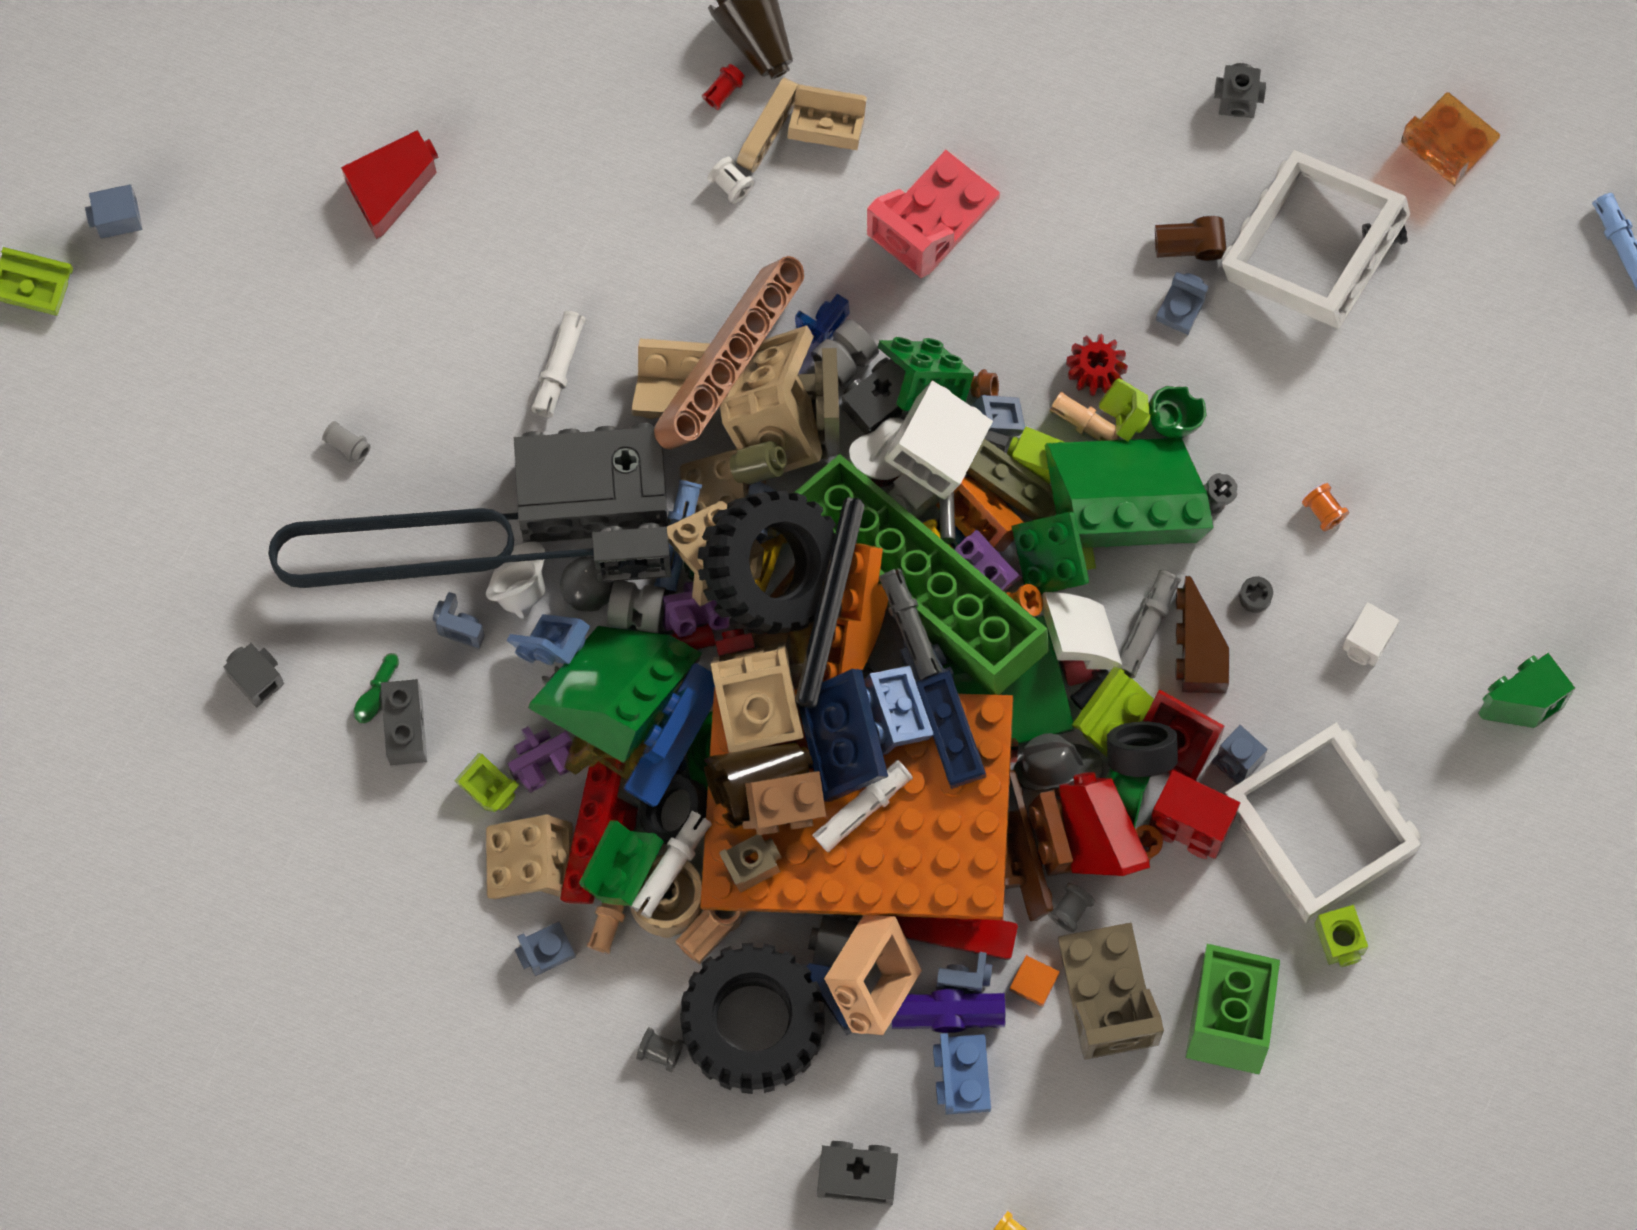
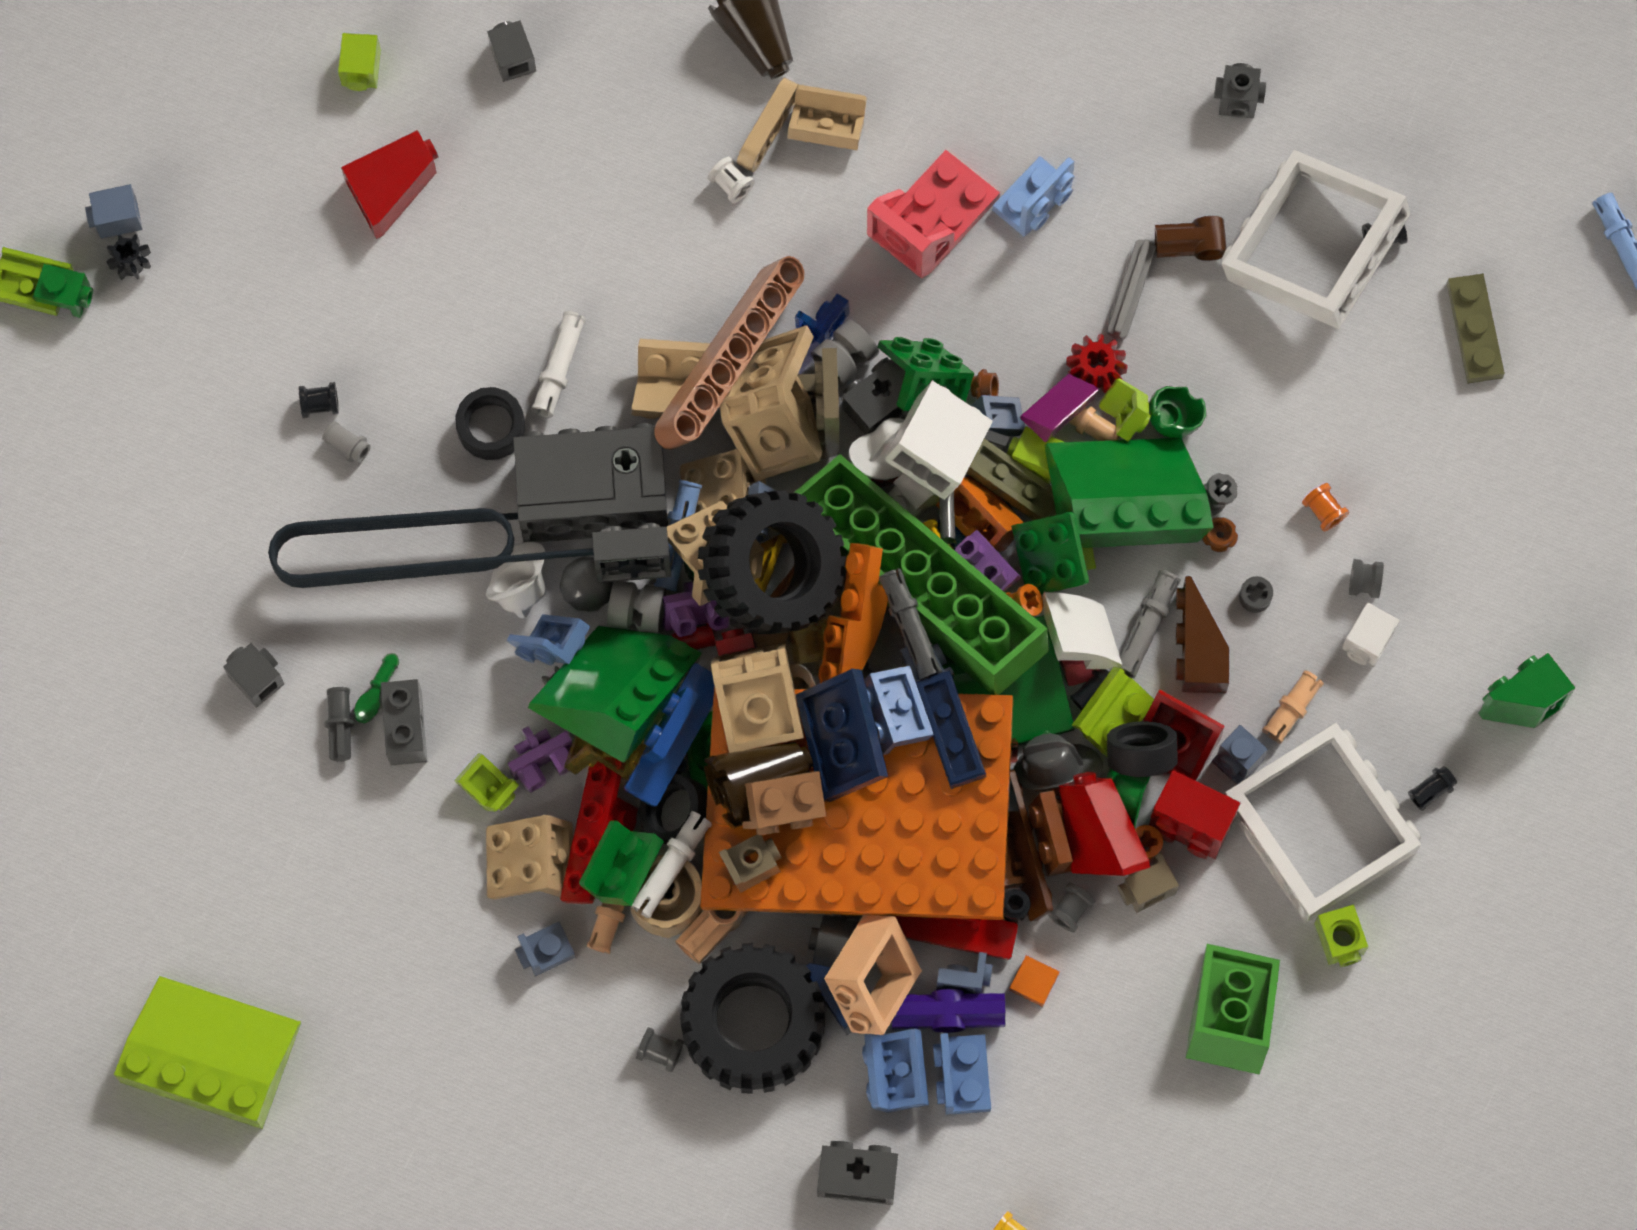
(64, 289): none -> green bracket
(125, 248): none -> black gear
(208, 1052): none -> lime slope
(318, 400): none -> black bush
(339, 724): none -> dark grey axle
(359, 61): none -> lime brick
(460, 628): sand blue bracket -> none
(478, 399): none -> black tyre
(511, 50): none -> dark grey brick
(723, 86): red pin -> none
(758, 463): olive brick -> none
(829, 603): black axle -> none
(862, 806): white pin -> none
(895, 1071): none -> medium blue bracket
(1018, 898): none -> black pin
(1035, 194): none -> light blue bracket
(1059, 406): none -> magenta slope
(1109, 992): dark tan bracket -> none
(1131, 289): none -> light grey axle
(1149, 885): none -> dark tan brick
(1183, 302): sand blue bracket -> none
(1229, 537): none -> dark orange plate
(1292, 706): none -> light nougat pin
(1366, 578): none -> dark grey wheel
(1433, 787): none -> black pin
(1449, 138): clear orange bracket -> none
(1475, 328): none -> olive plate

